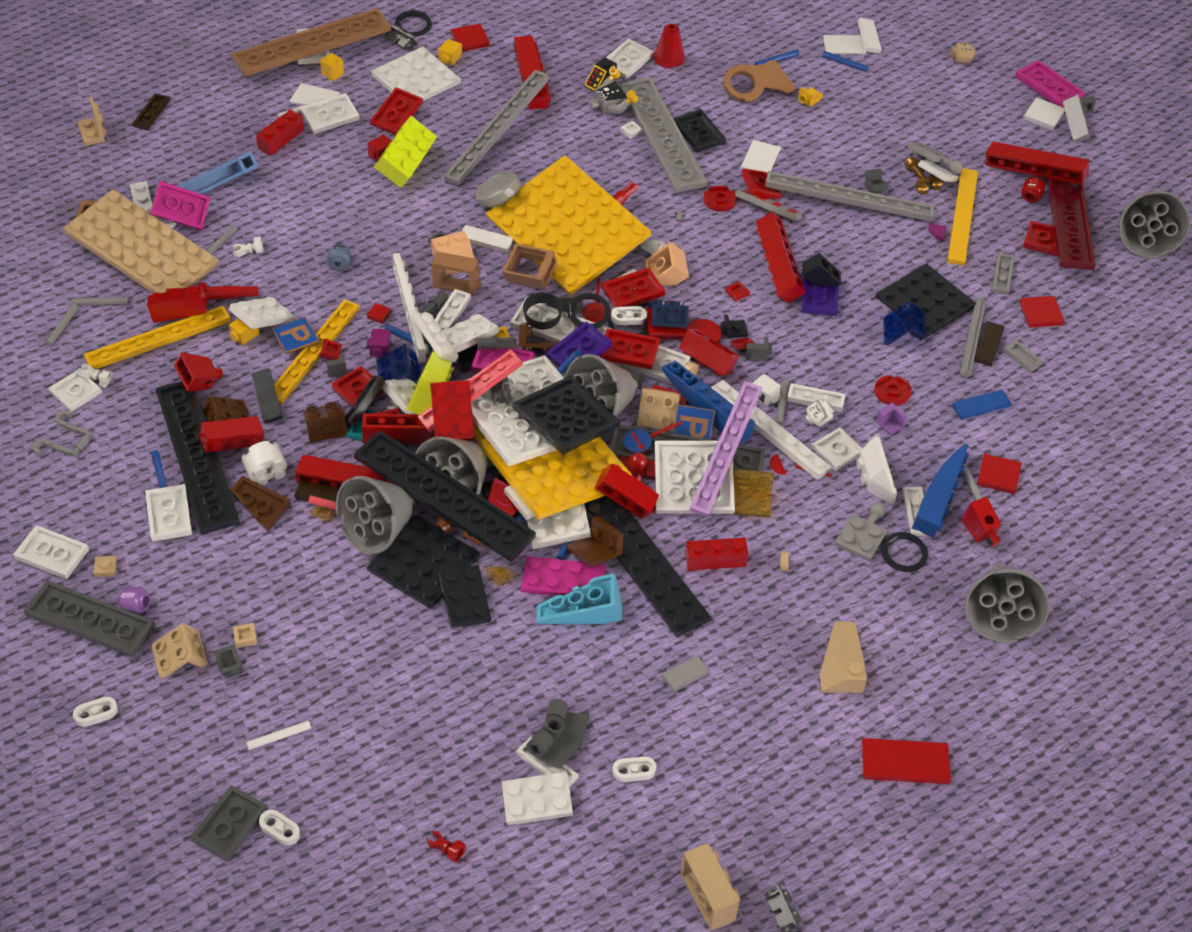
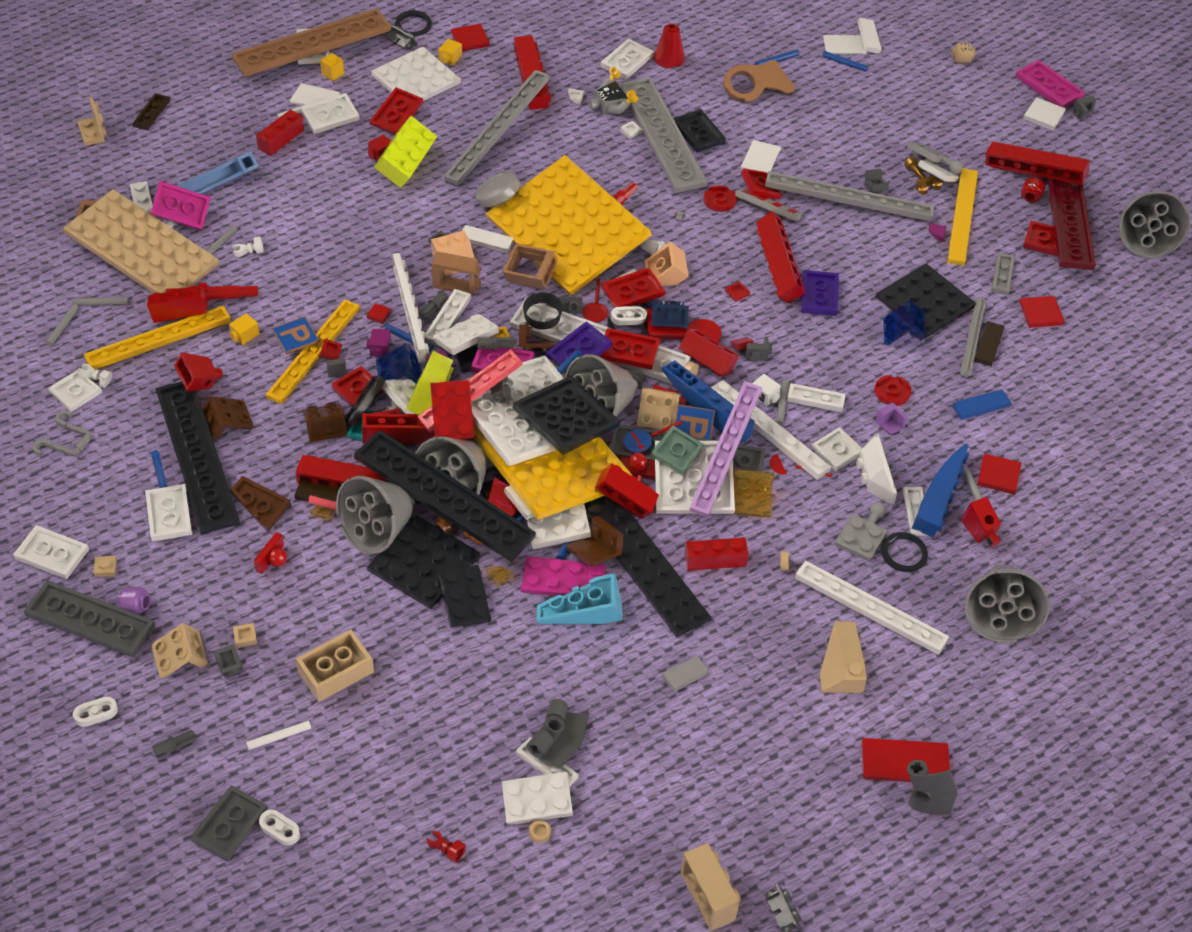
(173, 744): none -> dark grey axle
(231, 434): red brick -> none
(261, 312): white plate -> none
(264, 462): white brick -> none
(267, 395): black tile -> none
(271, 554): none -> red tile
(334, 665): none -> tan brick
(339, 257): sand blue head -> none
(435, 336): white plate -> none
(539, 831): none -> tan tile
(571, 309): black piece -> none
(576, 95): none -> white tile
(599, 73): black slope -> none
(633, 767): white plate -> none
(677, 450): none -> sand green tile
(734, 329): black bracket -> none
(809, 96): yellow bracket -> none
(819, 412): white head -> none
(821, 271): black slope -> none
(872, 607): none -> white plate
(931, 792): none -> dark grey panel
(1022, 356): light grey tile -> none
(1076, 118): light grey tile -> none

